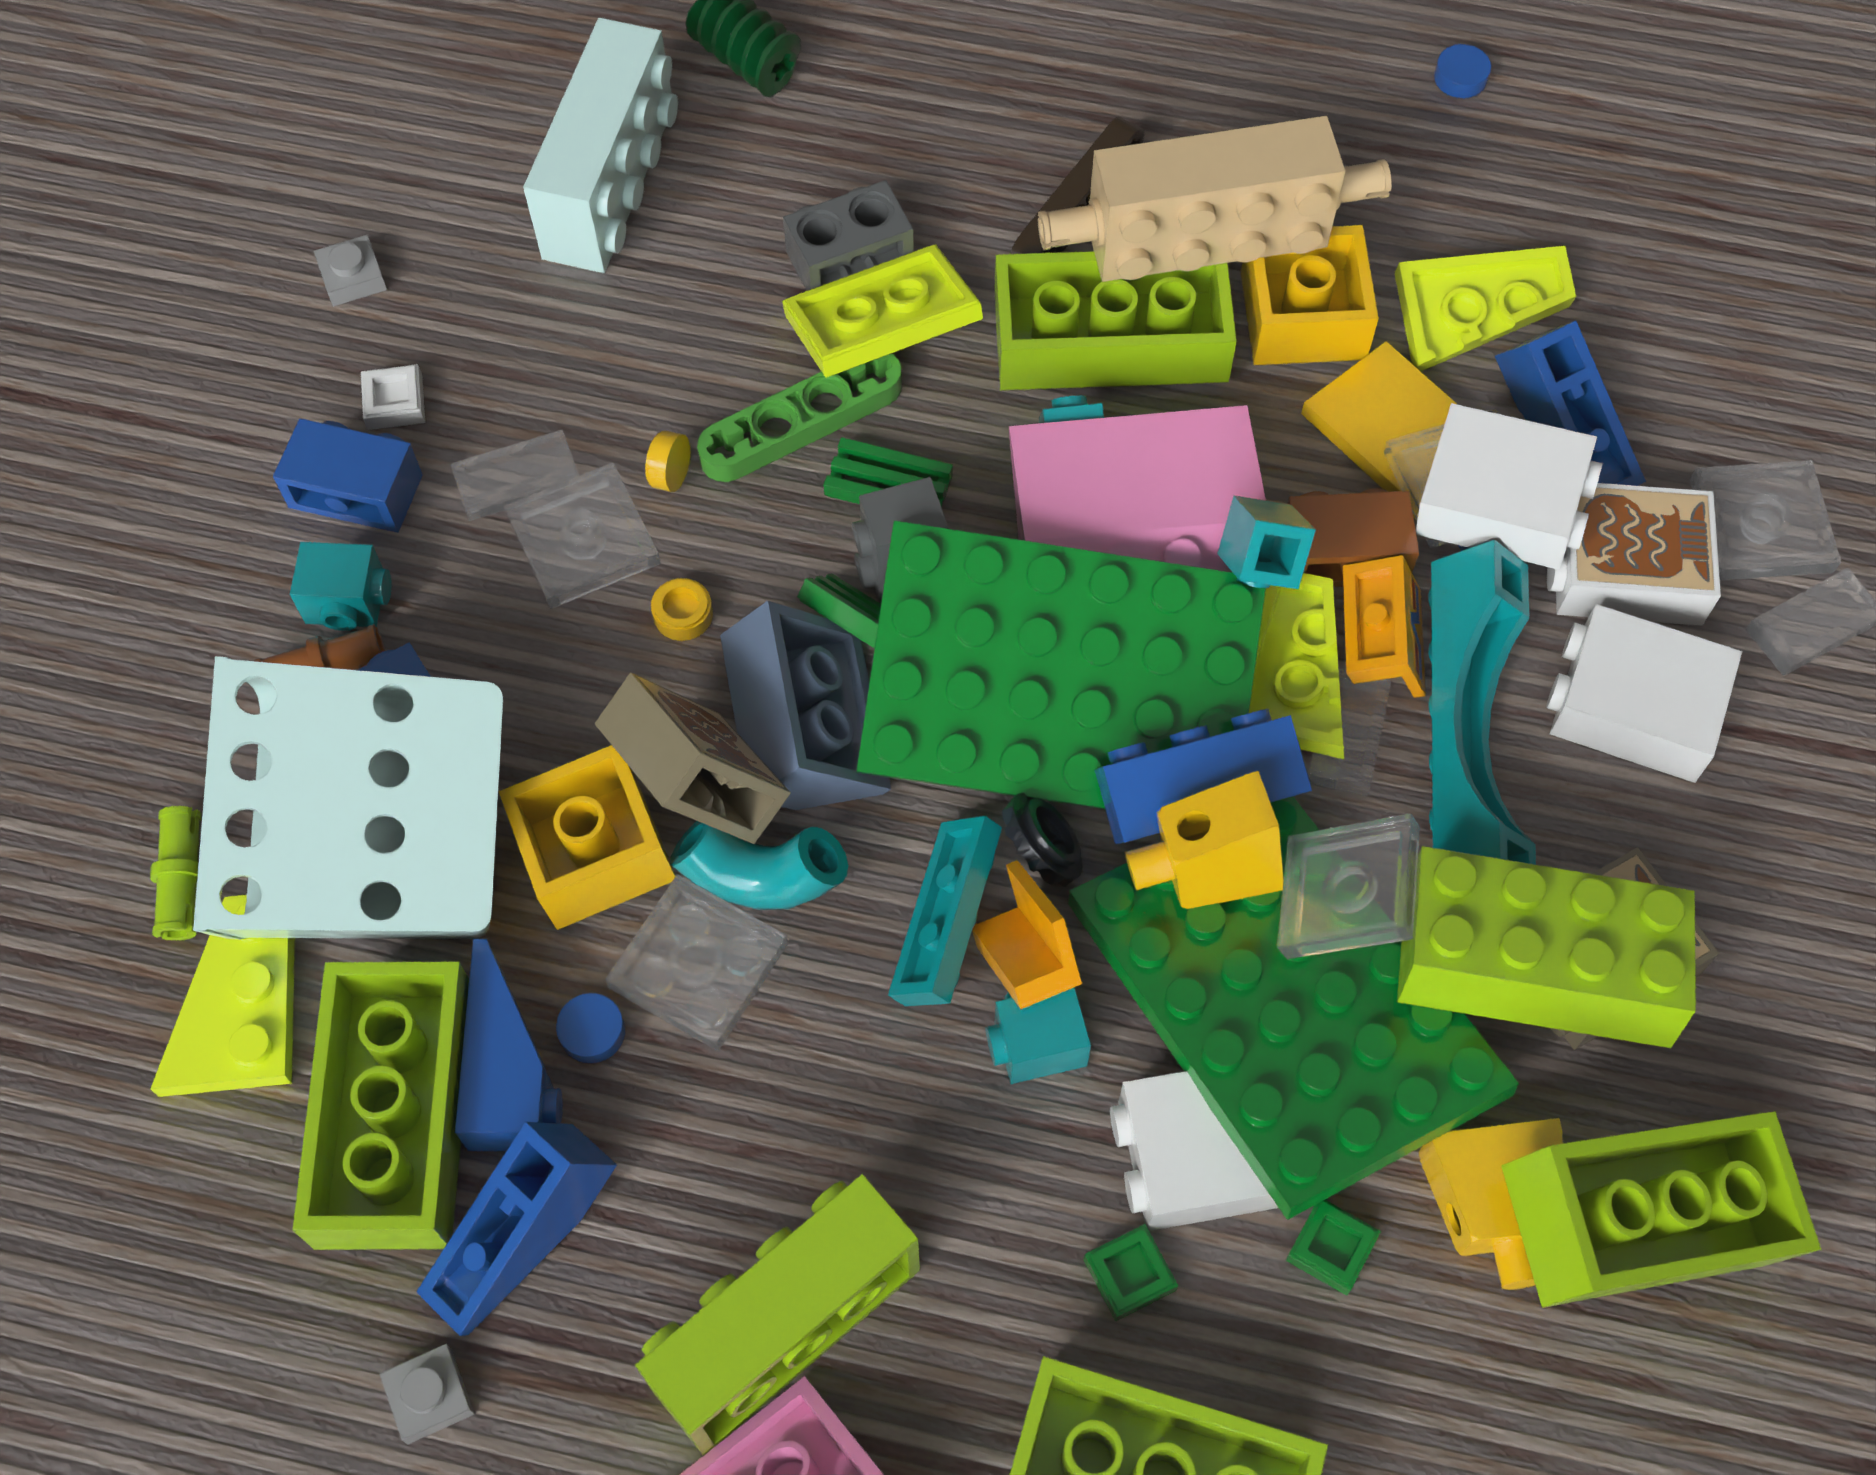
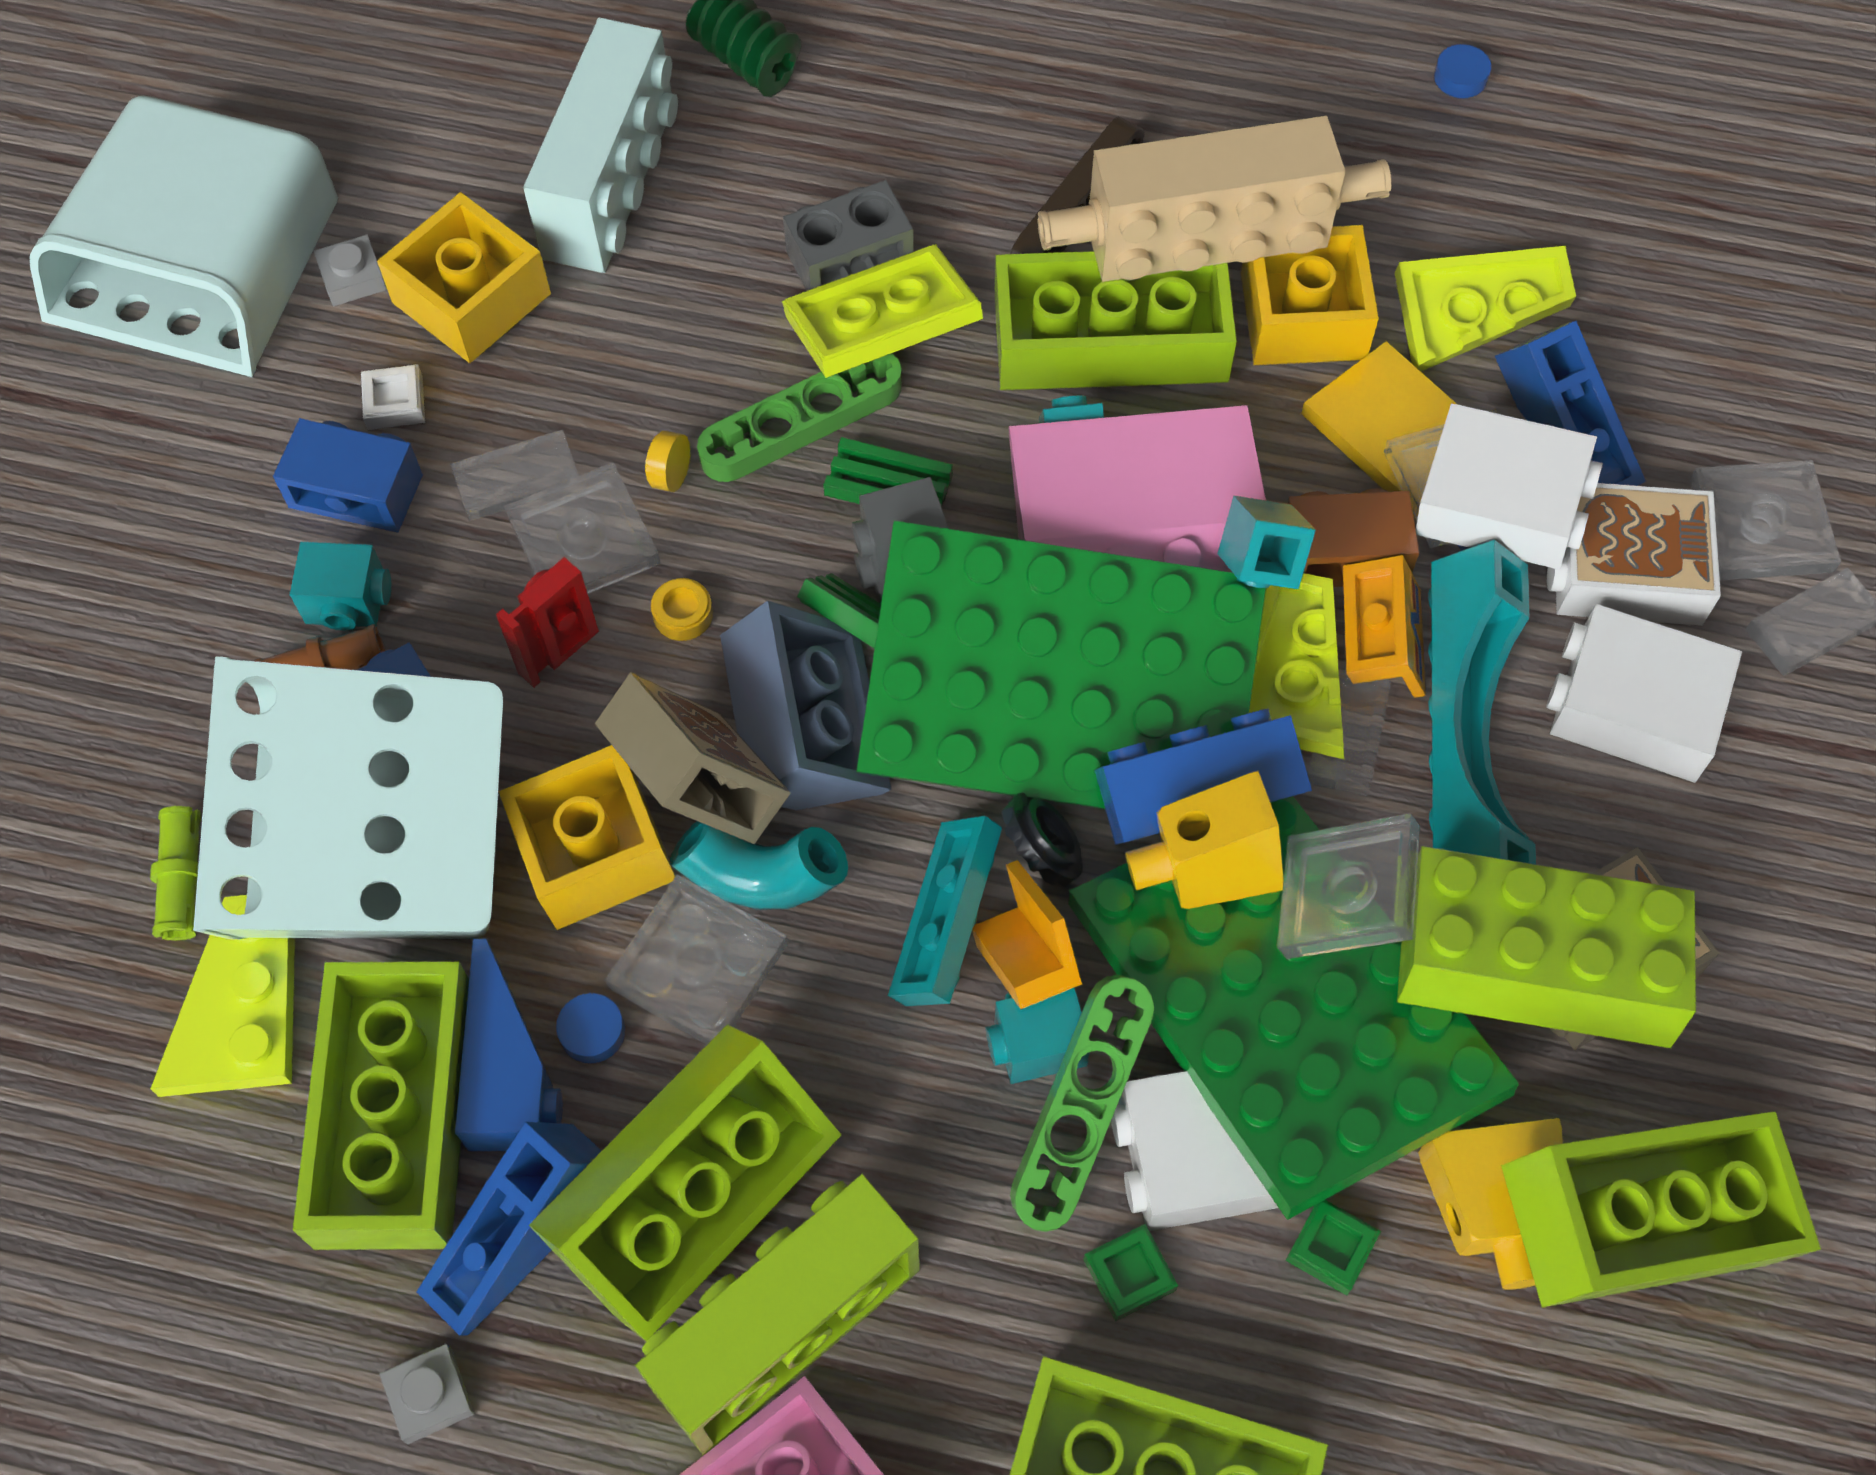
(192, 221): none -> light aqua piece
(465, 277): none -> yellow brick
(550, 620): none -> red plate
(686, 1180): none -> lime brick
(1092, 1105): none -> bright green beam

